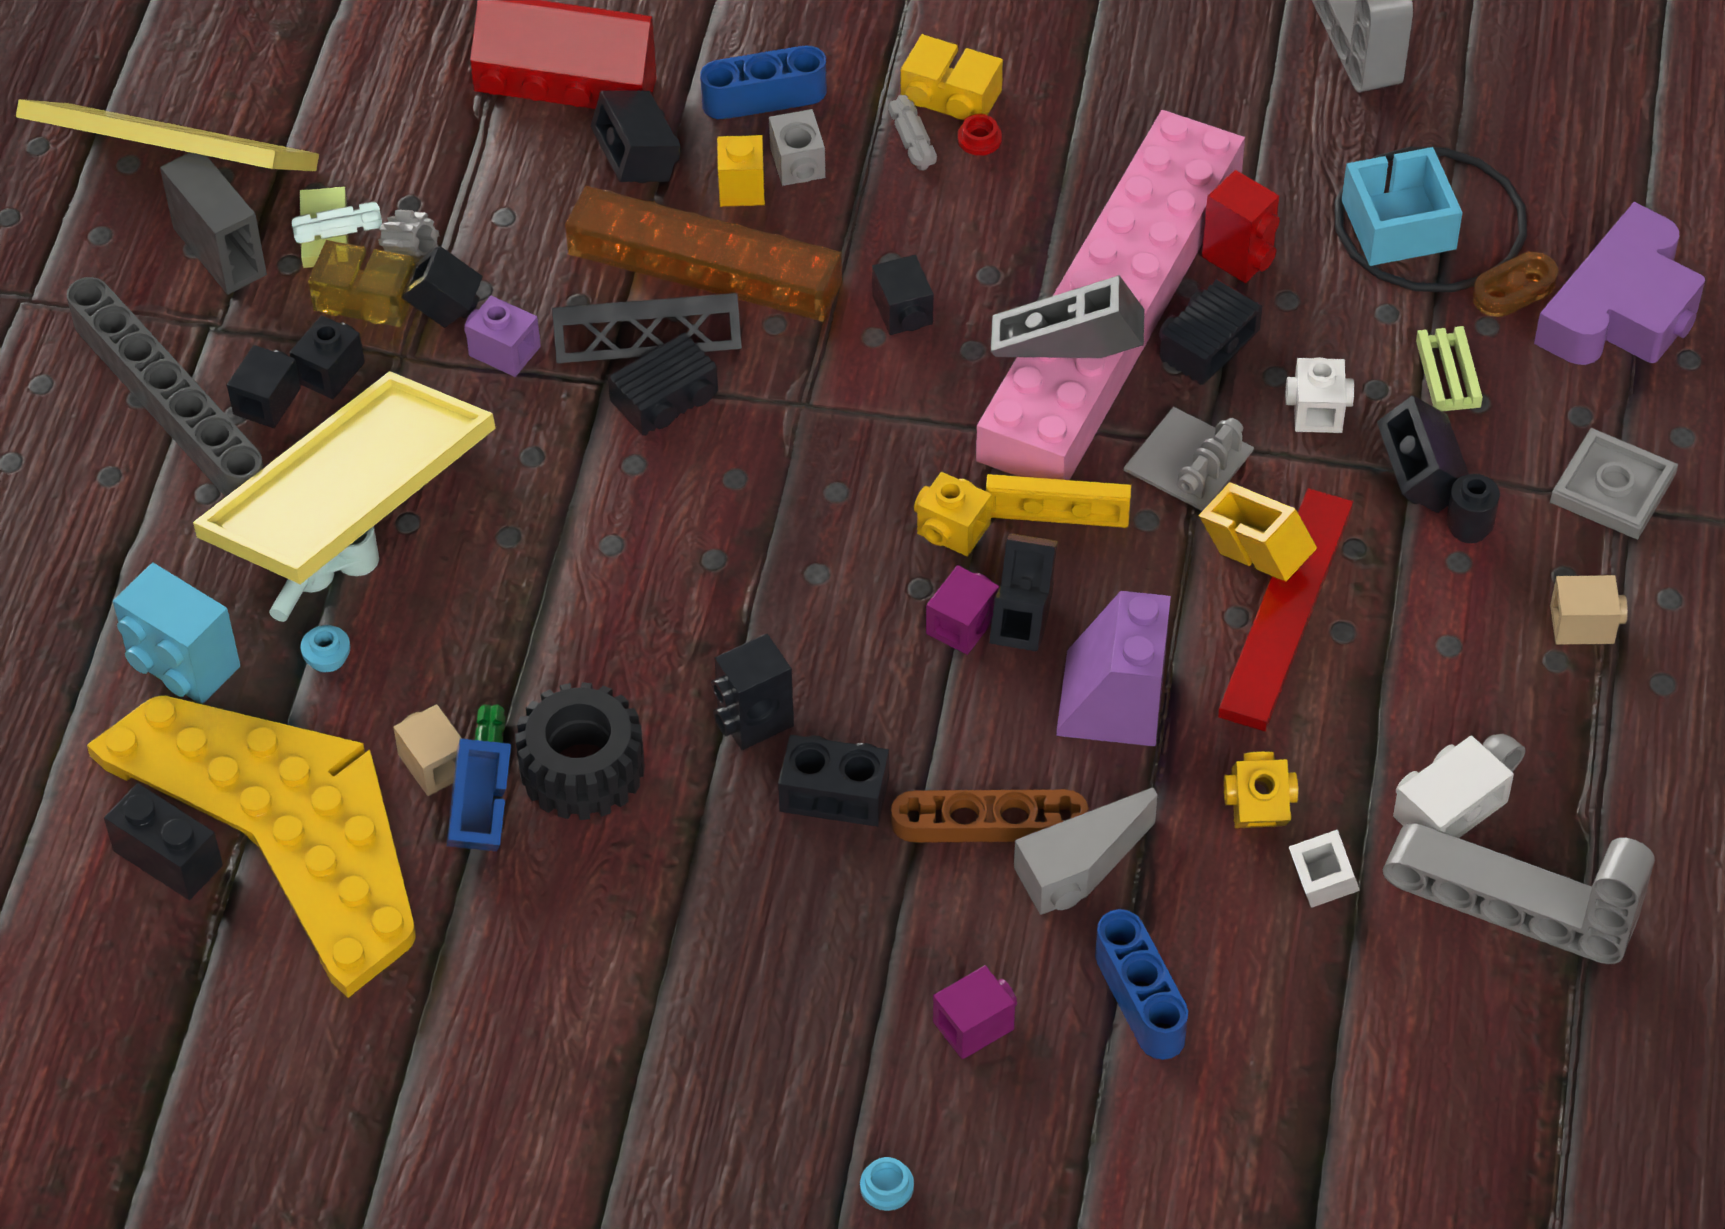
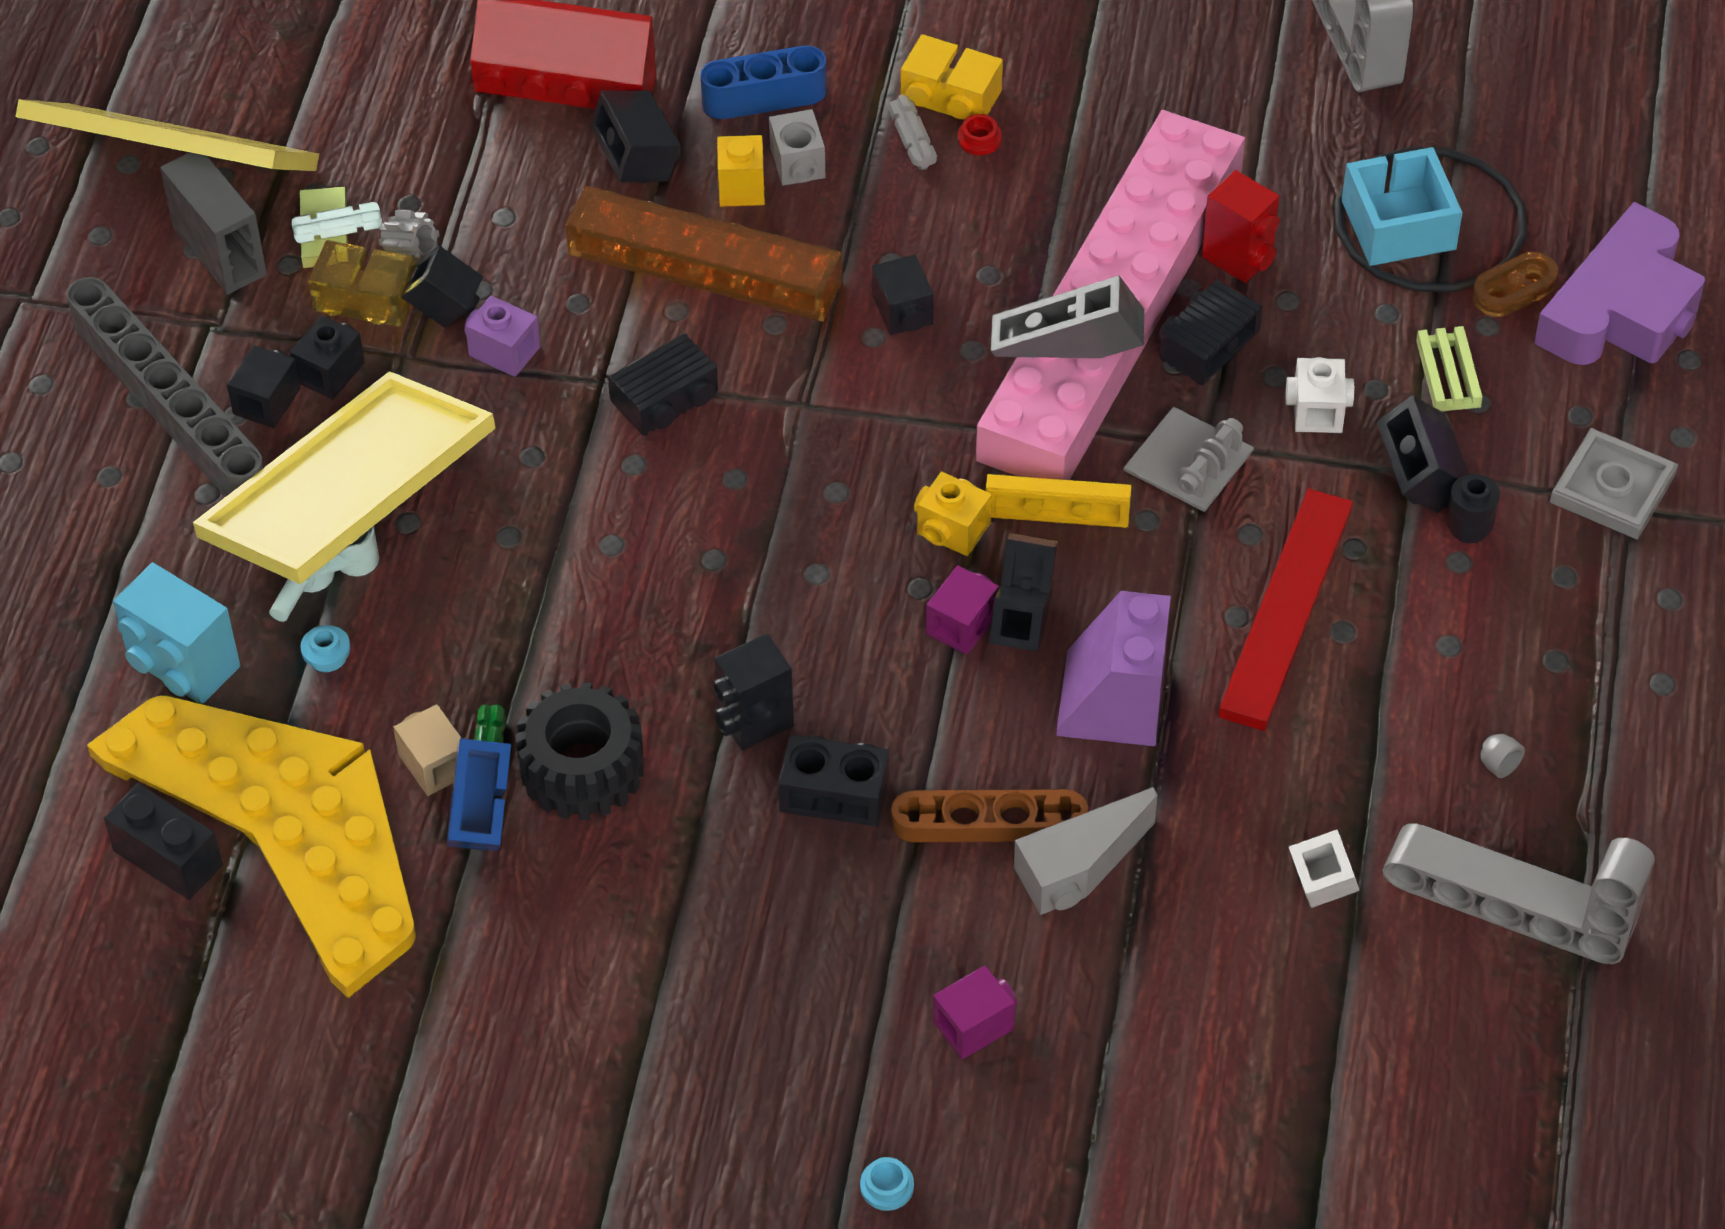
(644, 310): black fence -> none
(1141, 963): blue beam -> none
(1258, 531): yellow piece -> none
(1259, 809): yellow brick -> none
(1455, 790): white brick -> none
(1587, 609): tan brick -> none

